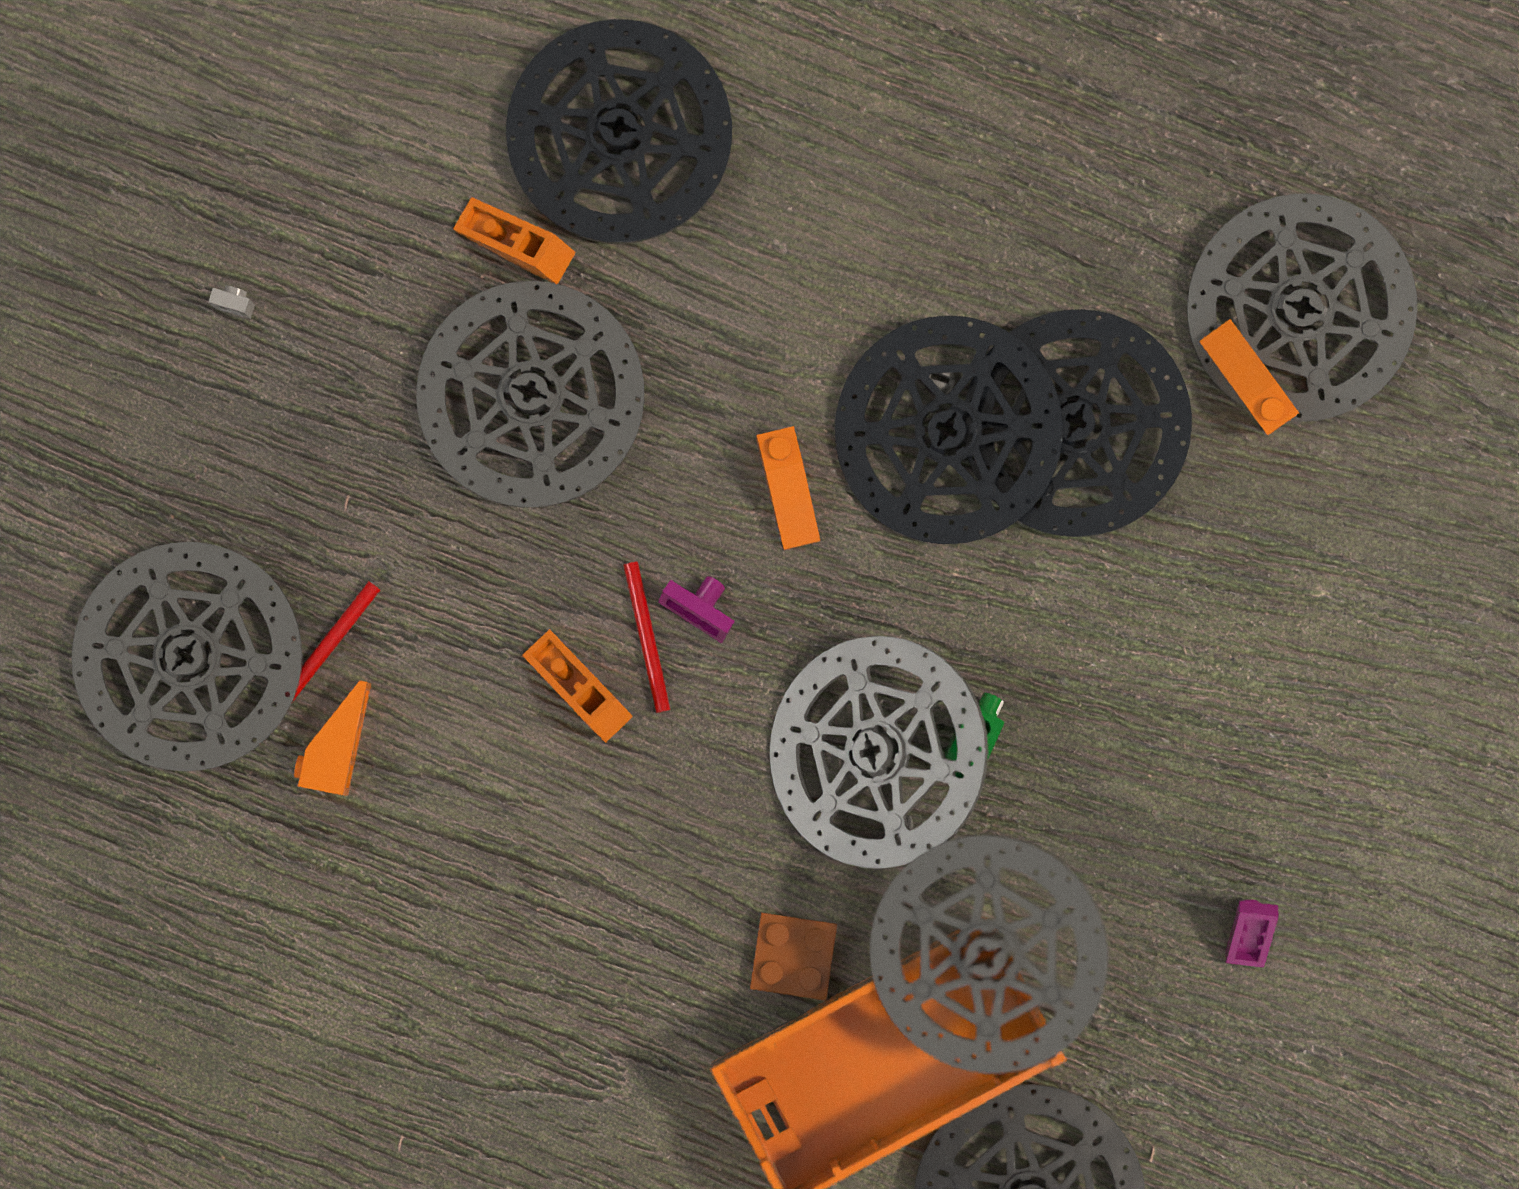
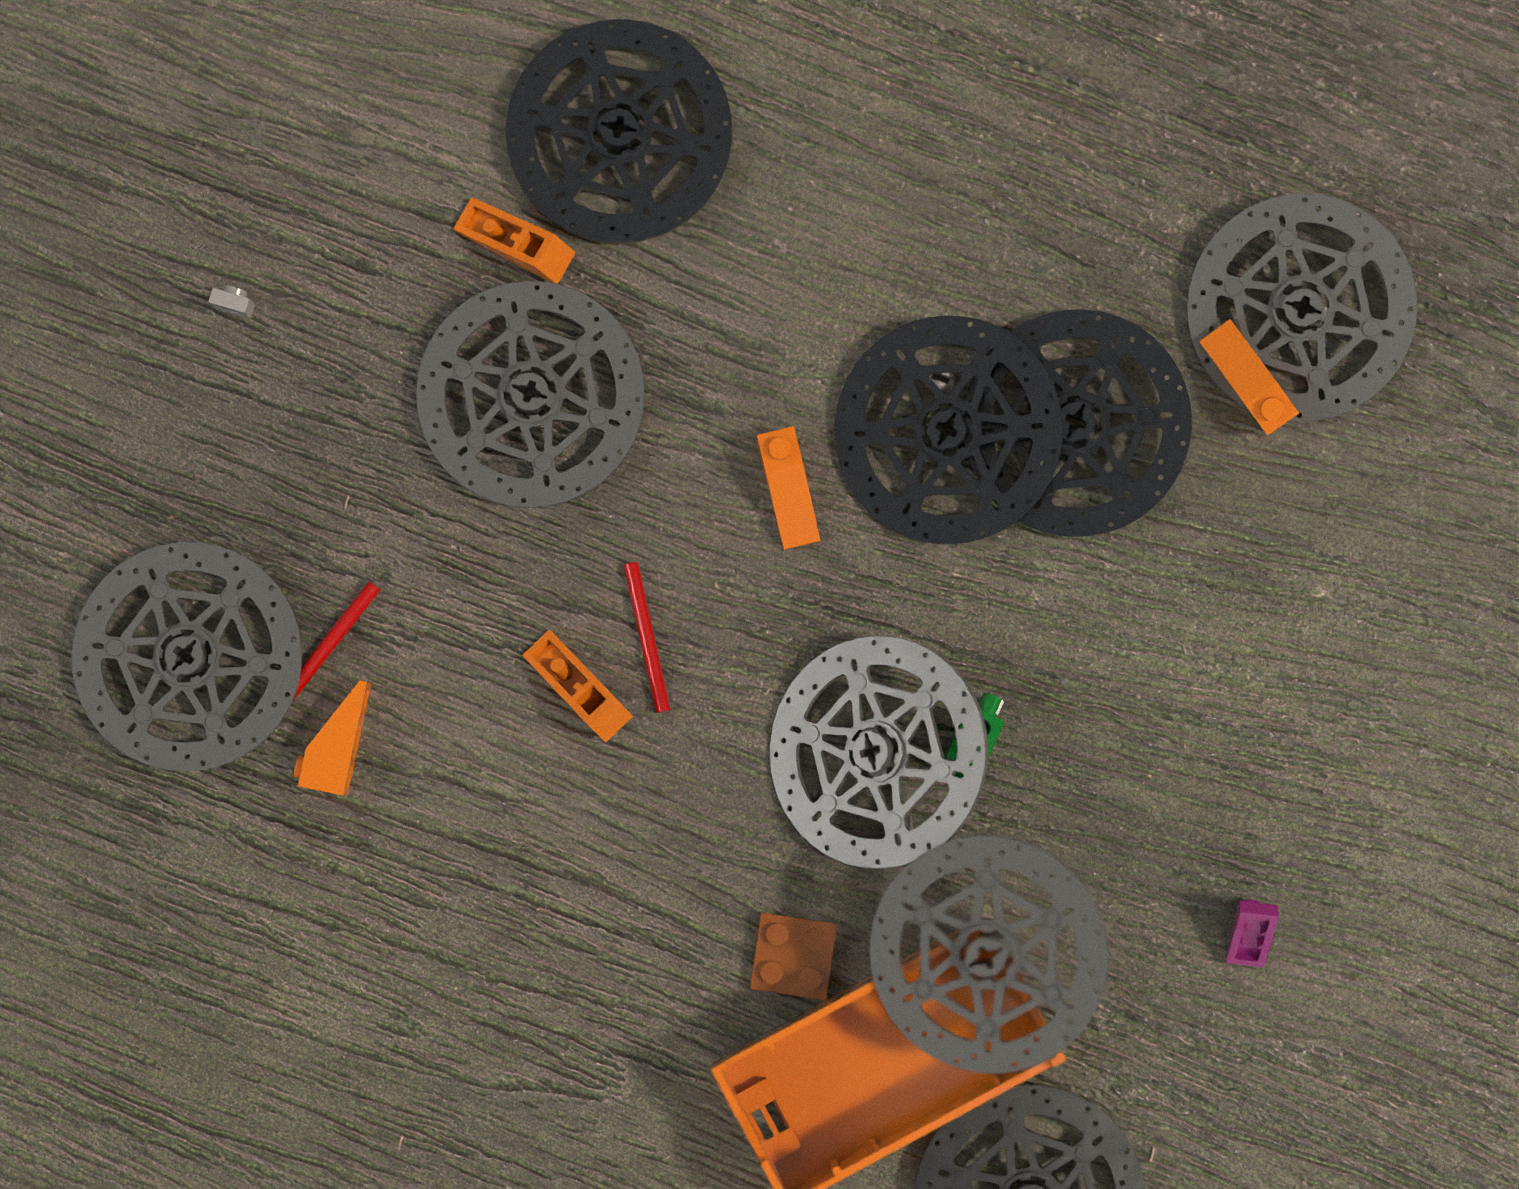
(699, 607): magenta tile -> none

